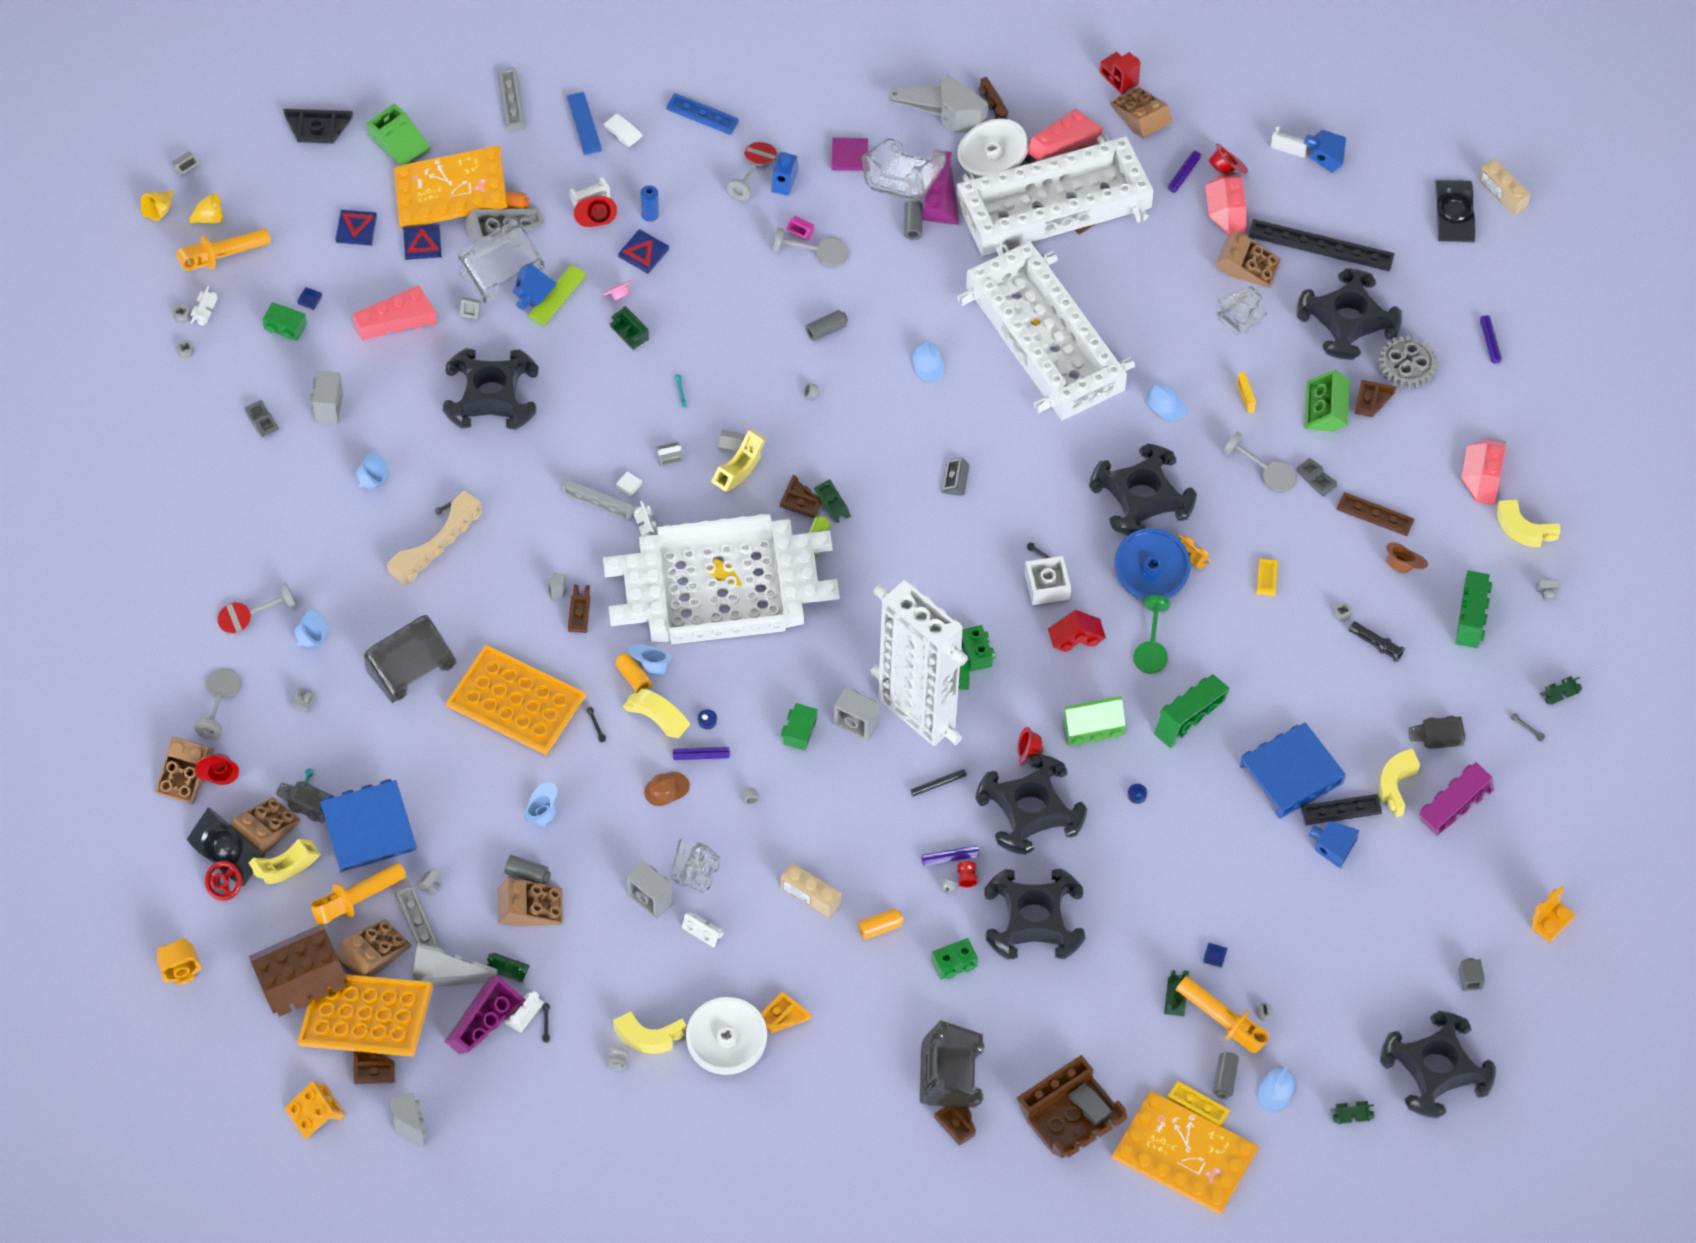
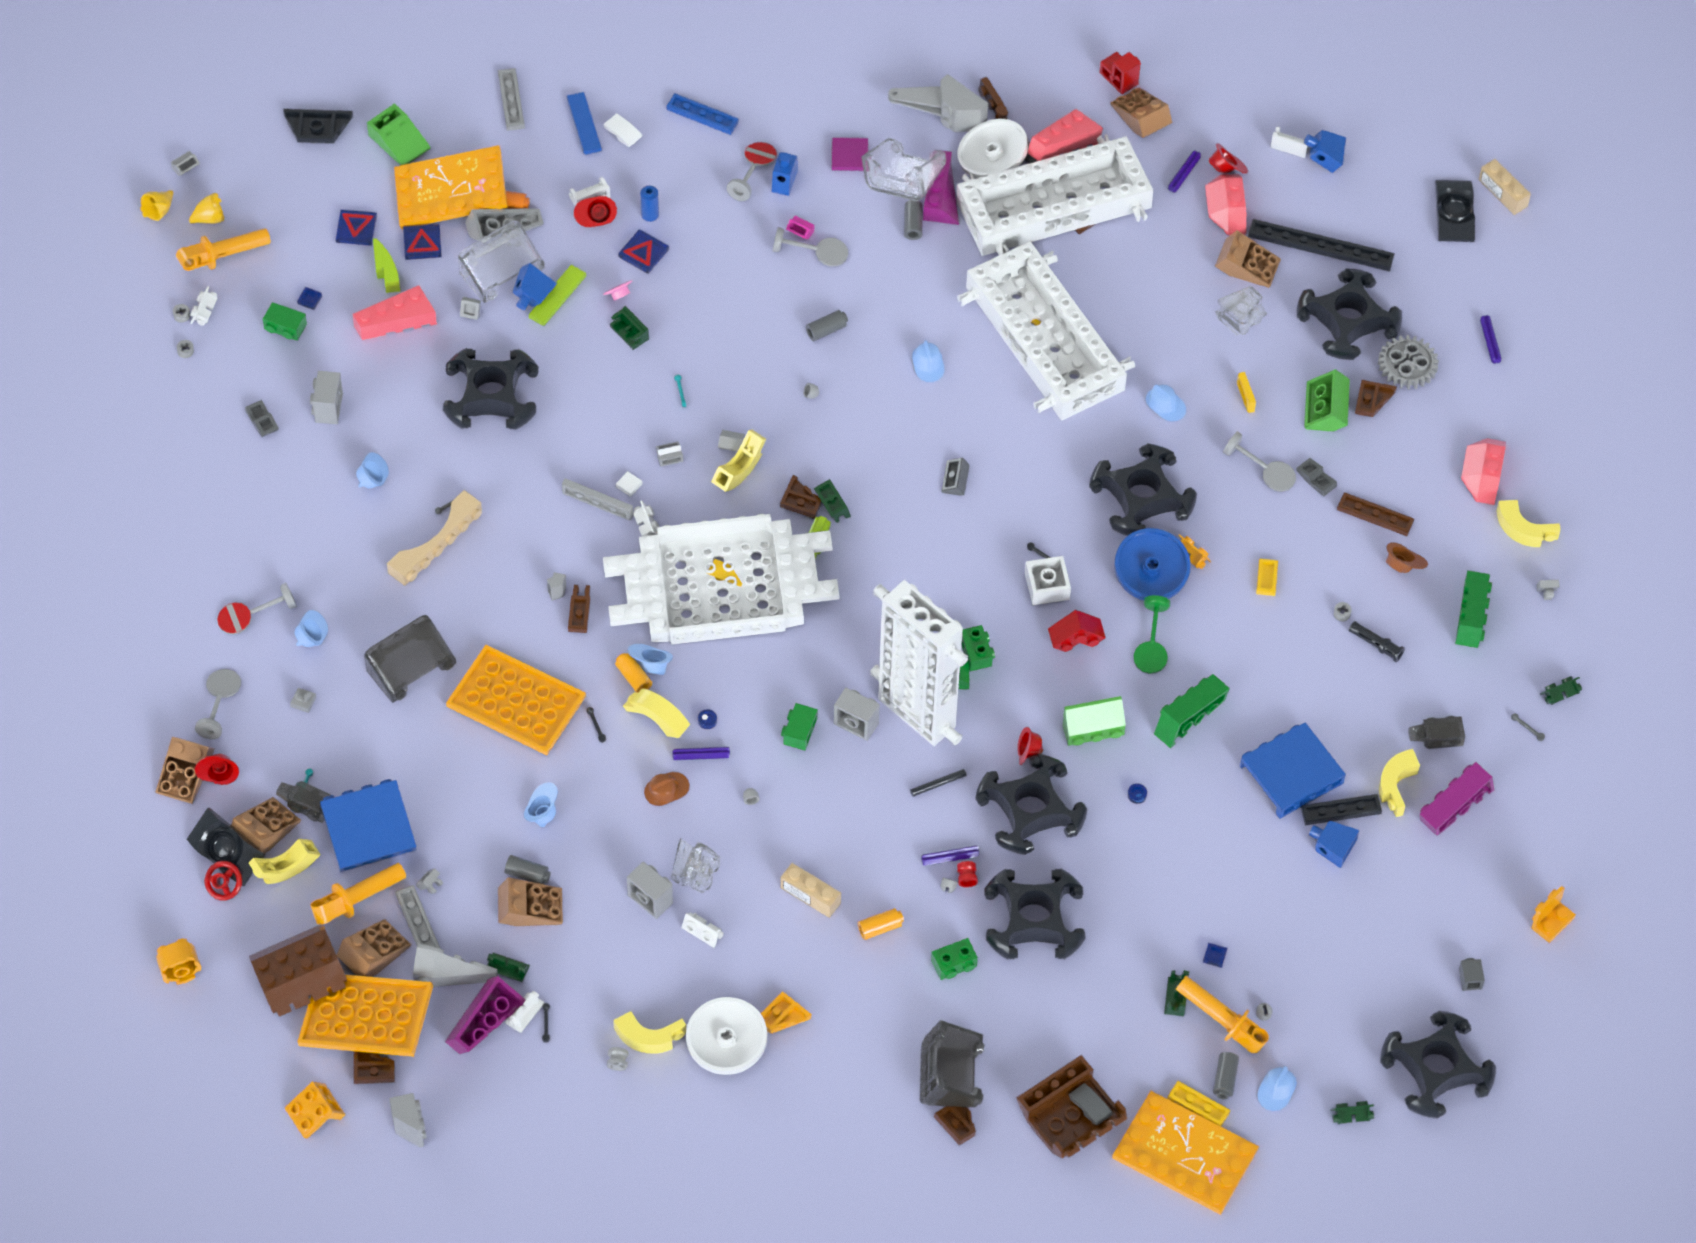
(386, 267): none -> lime slope

